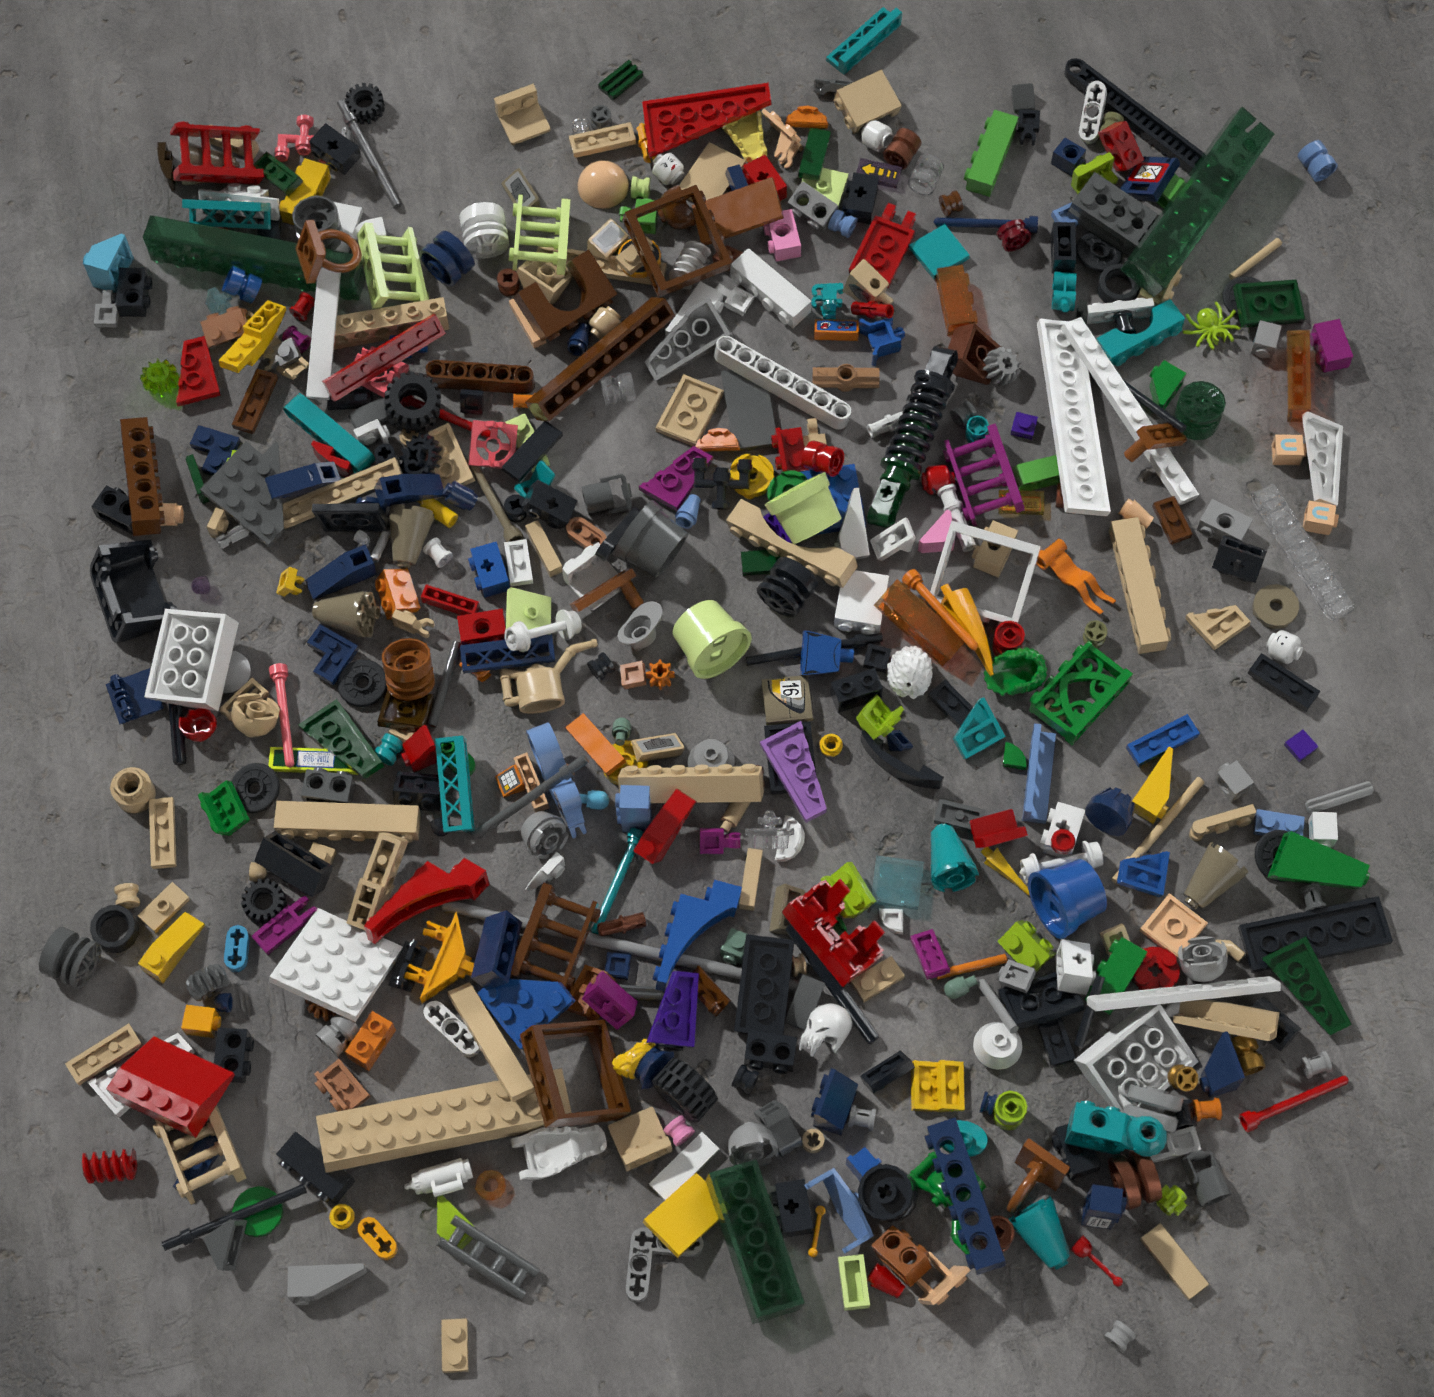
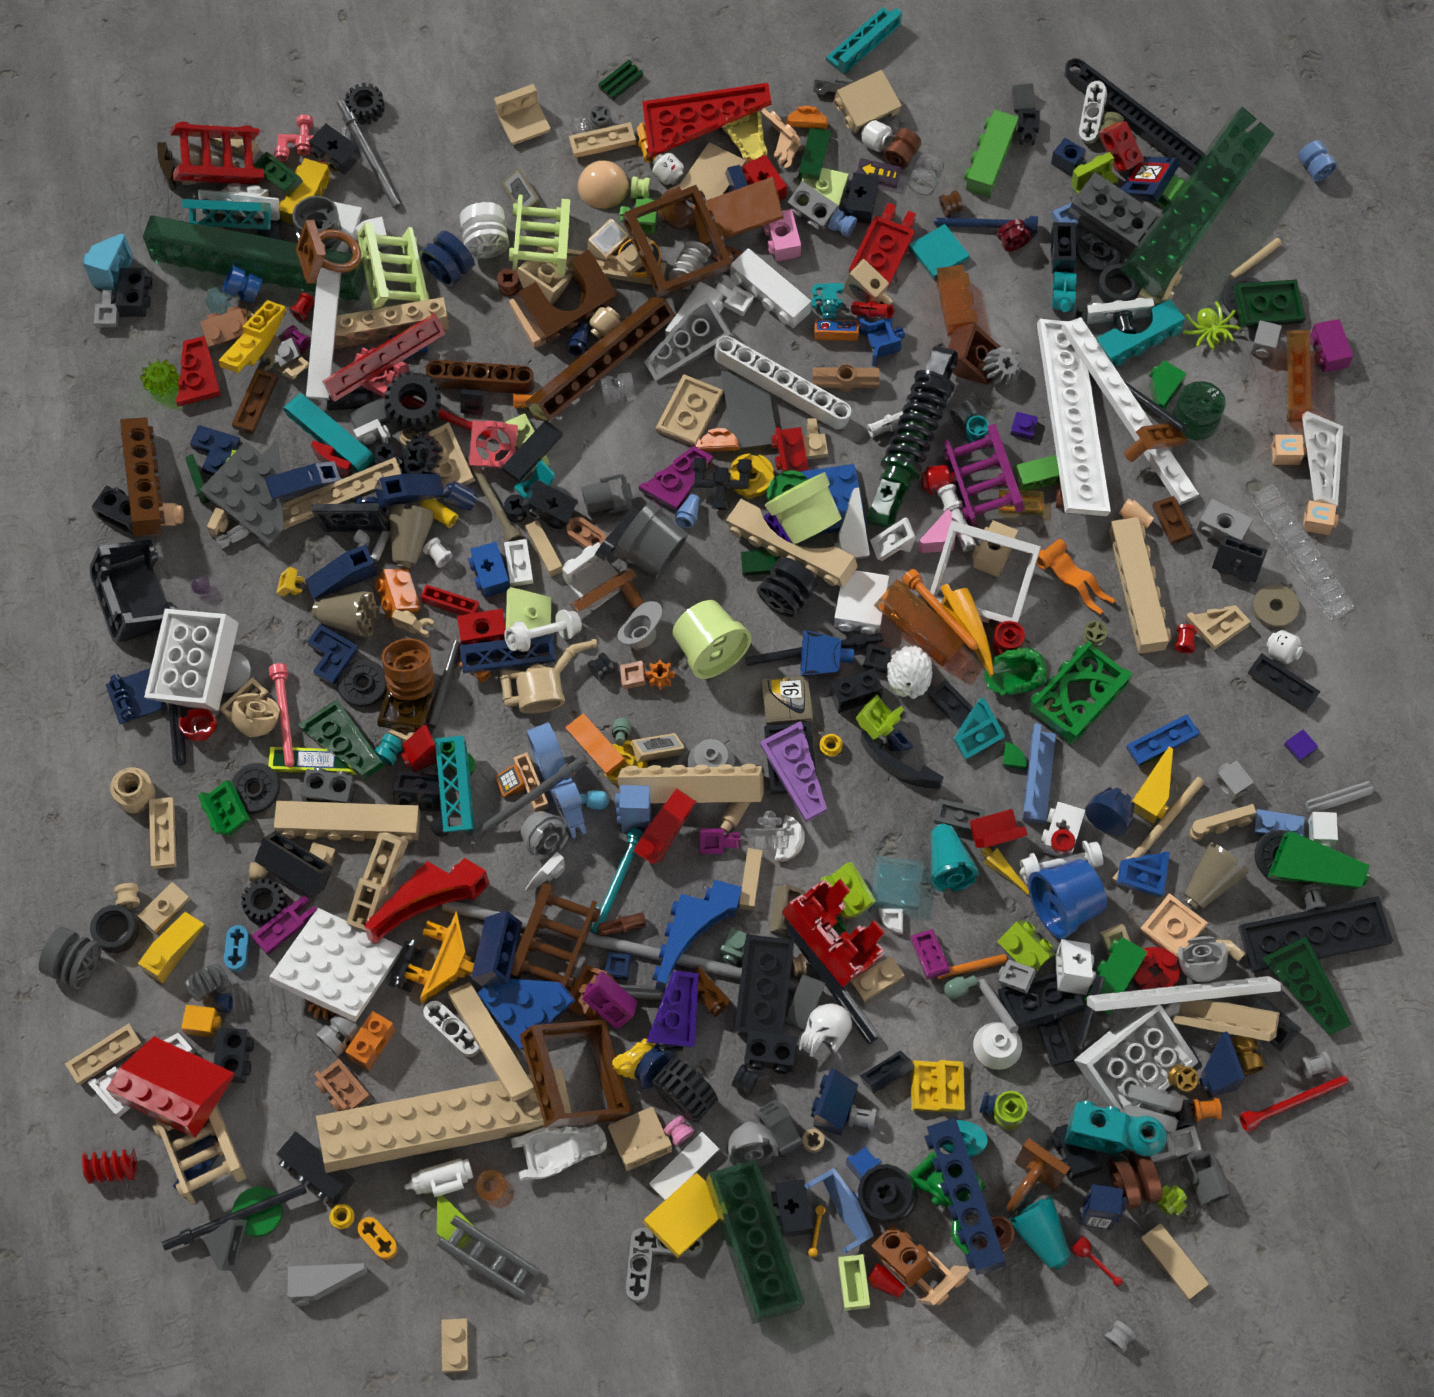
(823, 458): red wheel -> none
(1186, 638): none -> red bush

